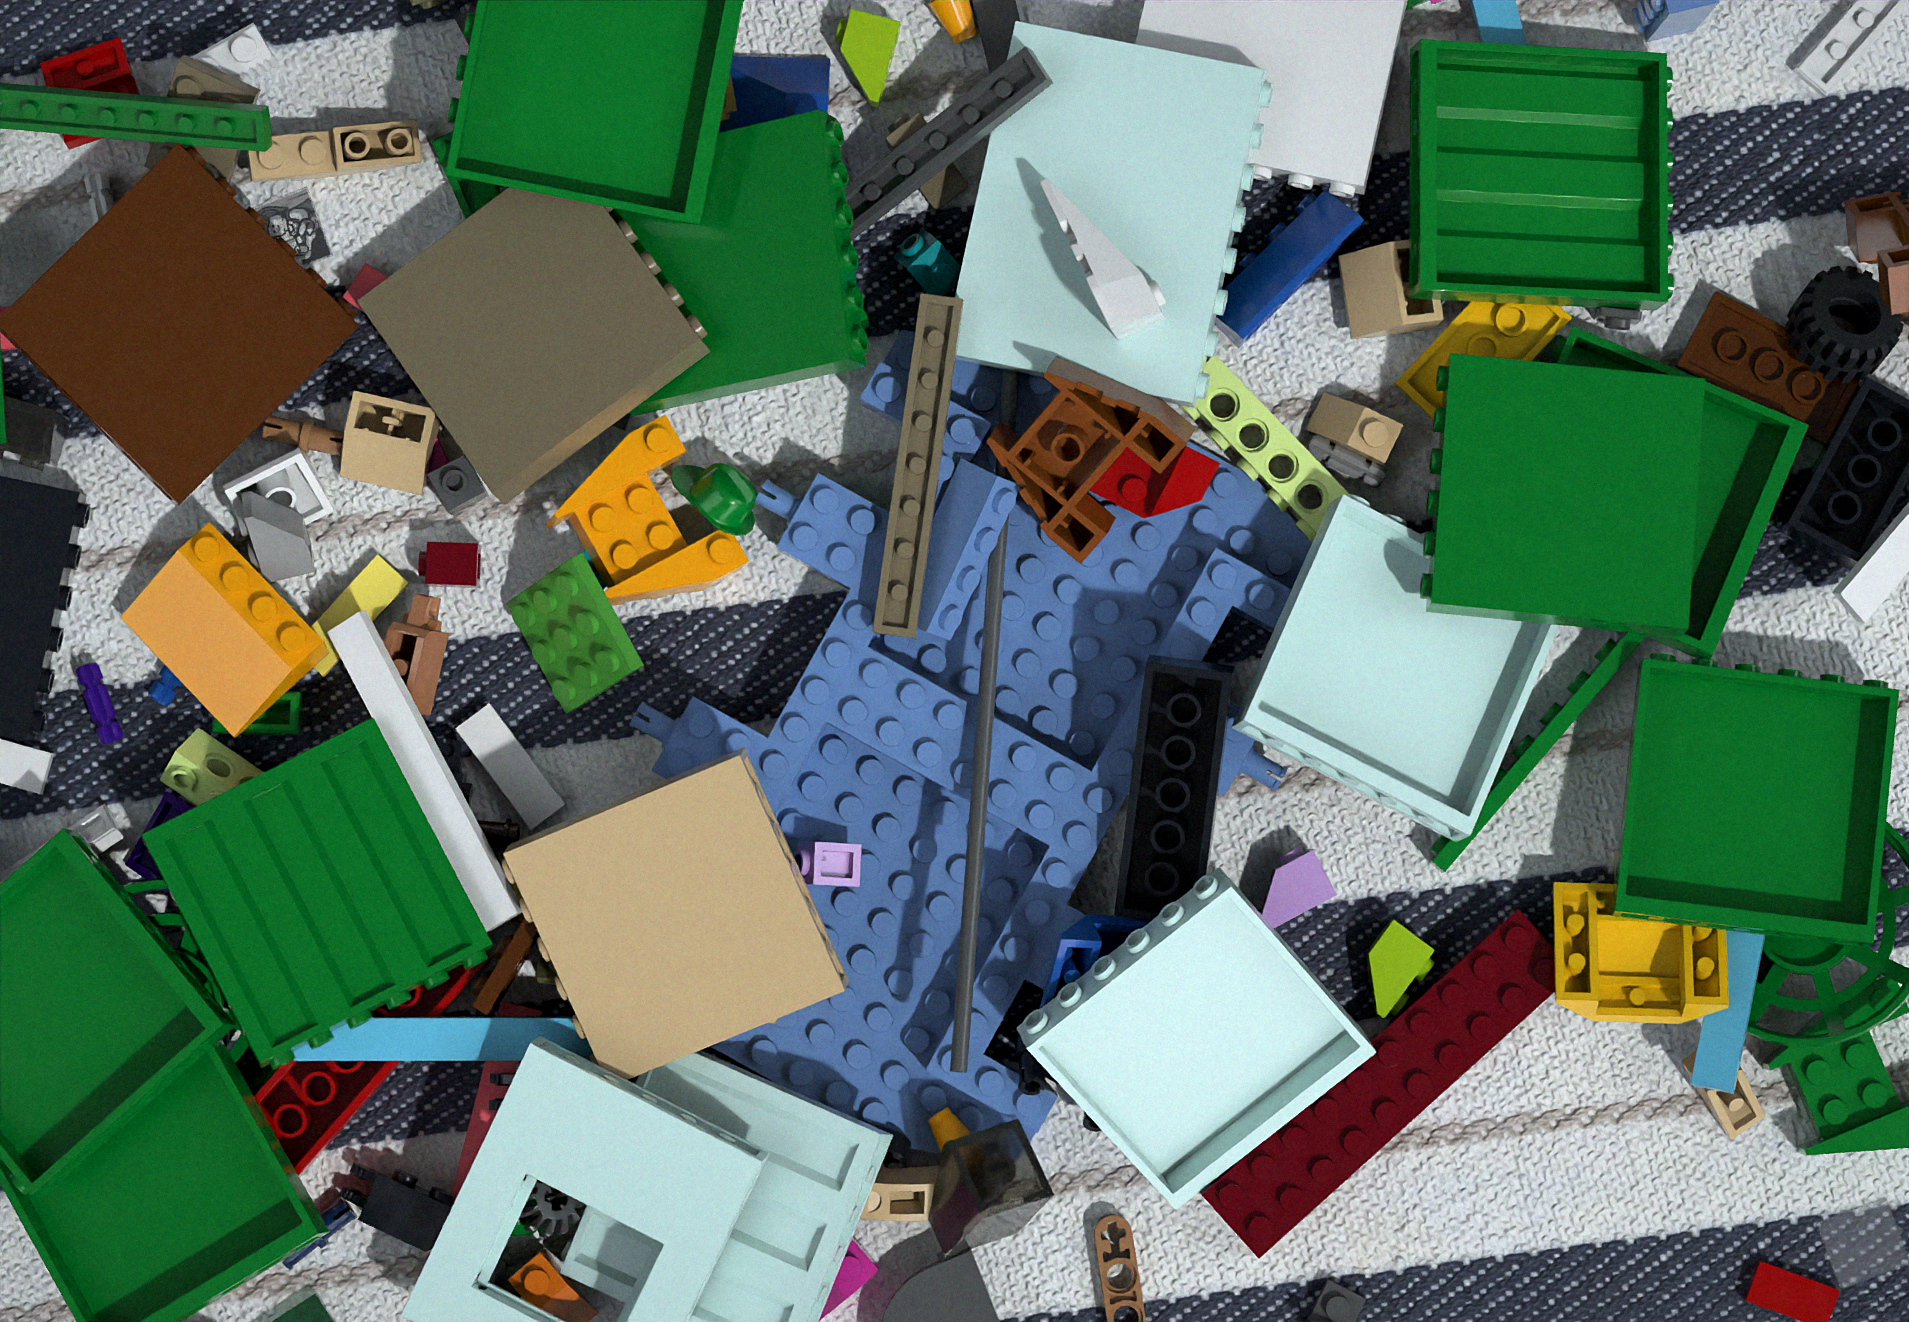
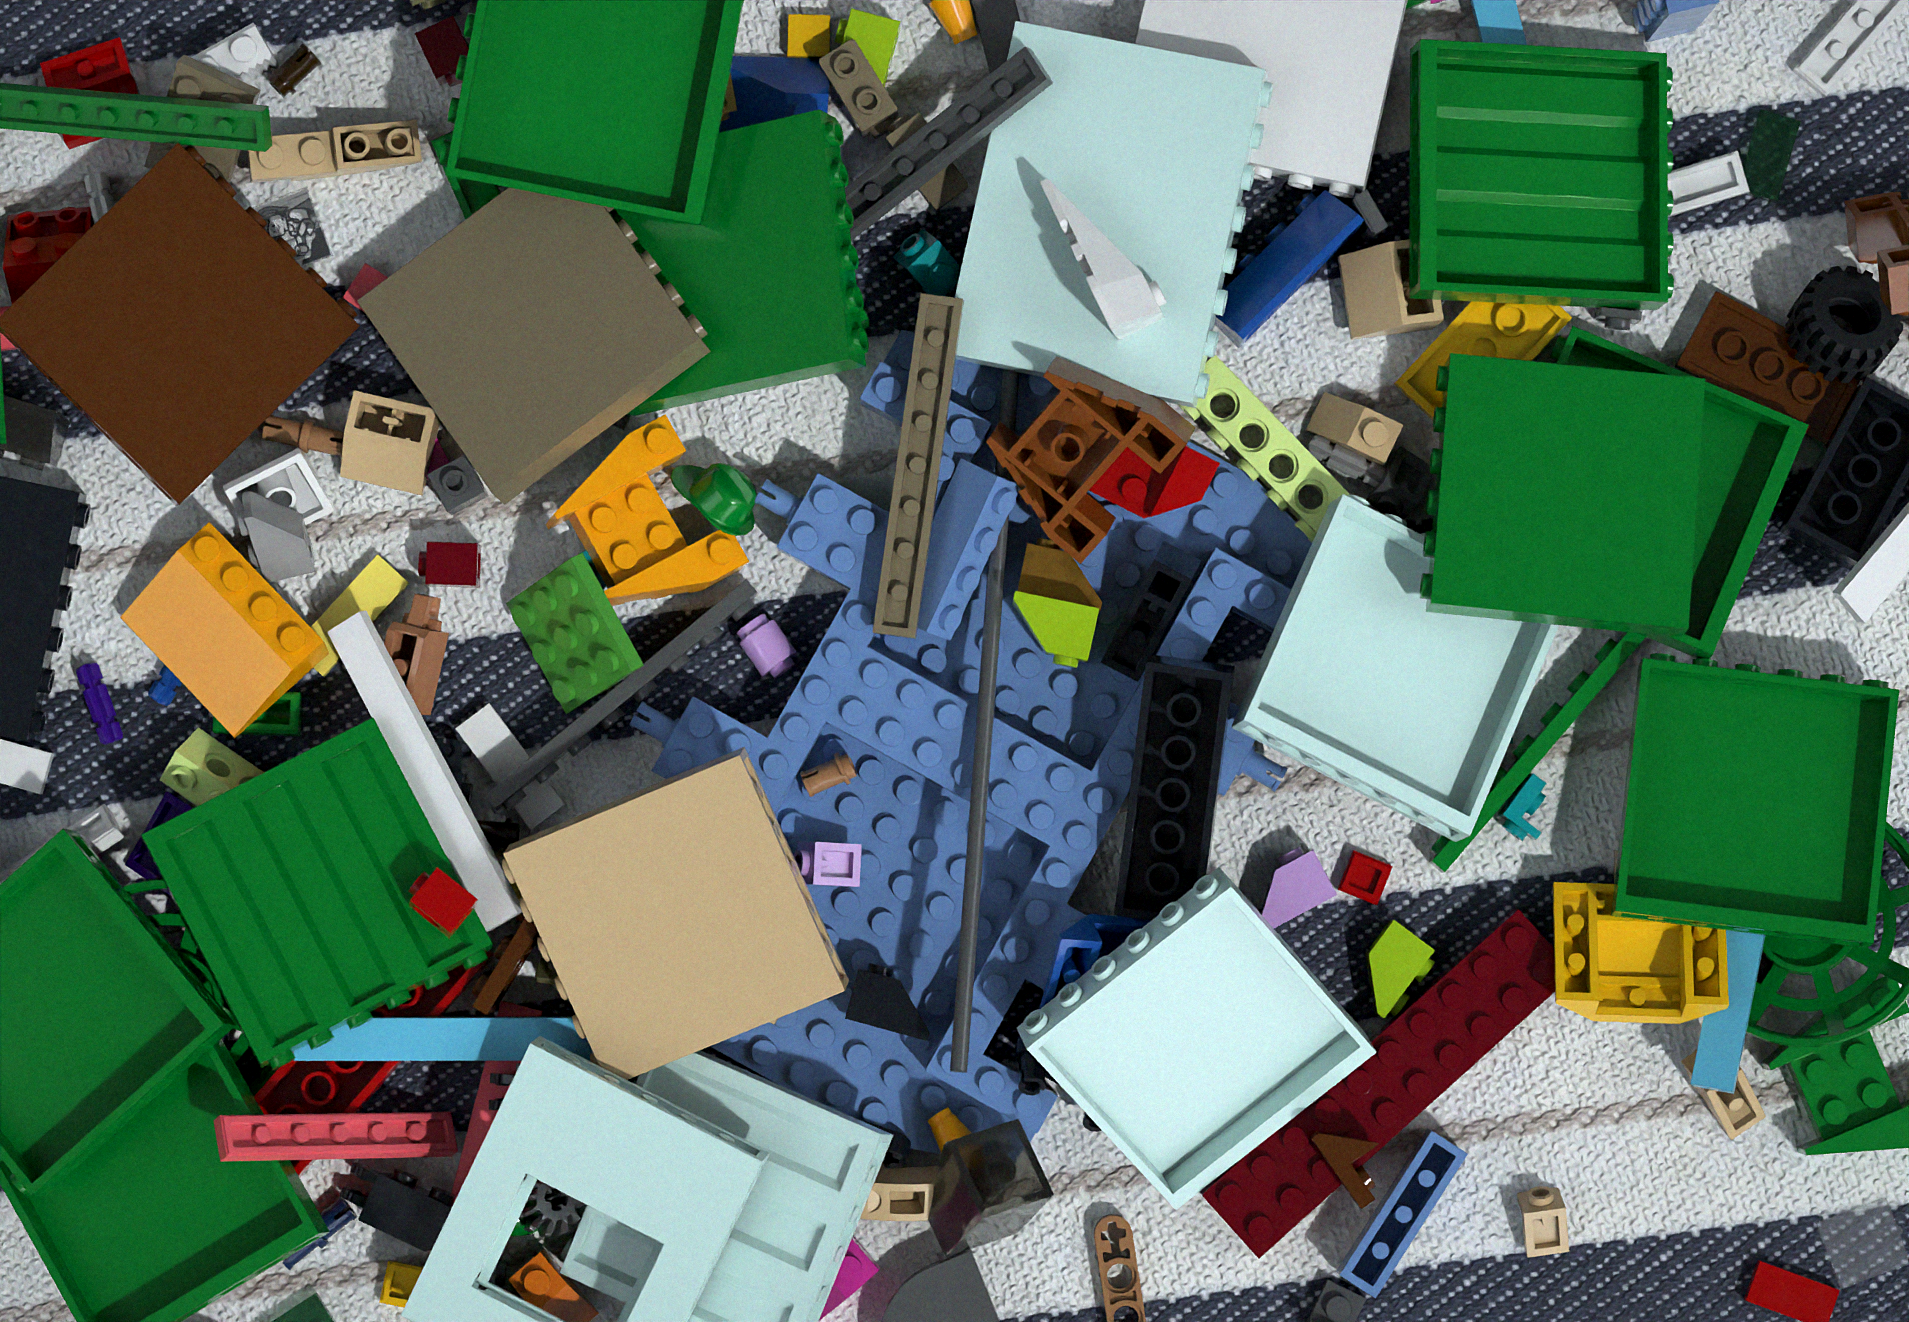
(38, 241): none -> red slope
(293, 71): none -> dark brown pin
(335, 1136): none -> coral tile
(399, 1282): none -> yellow tile
(441, 901): none -> red brick
(442, 48): none -> dark red brick
(608, 709): none -> dark grey plate
(767, 646): none -> lavender brick
(808, 35): none -> yellow tile
(829, 774): none -> medium nougat pin
(859, 89): none -> dark tan bracket
(884, 1003): none -> black slope
(1055, 575): none -> pearl gold slope
(1058, 626): none -> lime slope
(1151, 611): none -> black slope
(1340, 1153): none -> reddish brown slope
(1364, 877): none -> red tile
(1373, 220): none -> dark grey tile
(1401, 484): none -> dark grey bracket
(1401, 1213): none -> medium blue brick
(1524, 799): none -> teal bracket
(1543, 1221): none -> tan bracket
(1707, 182): none -> white tile
(1769, 154): none -> clear green tile

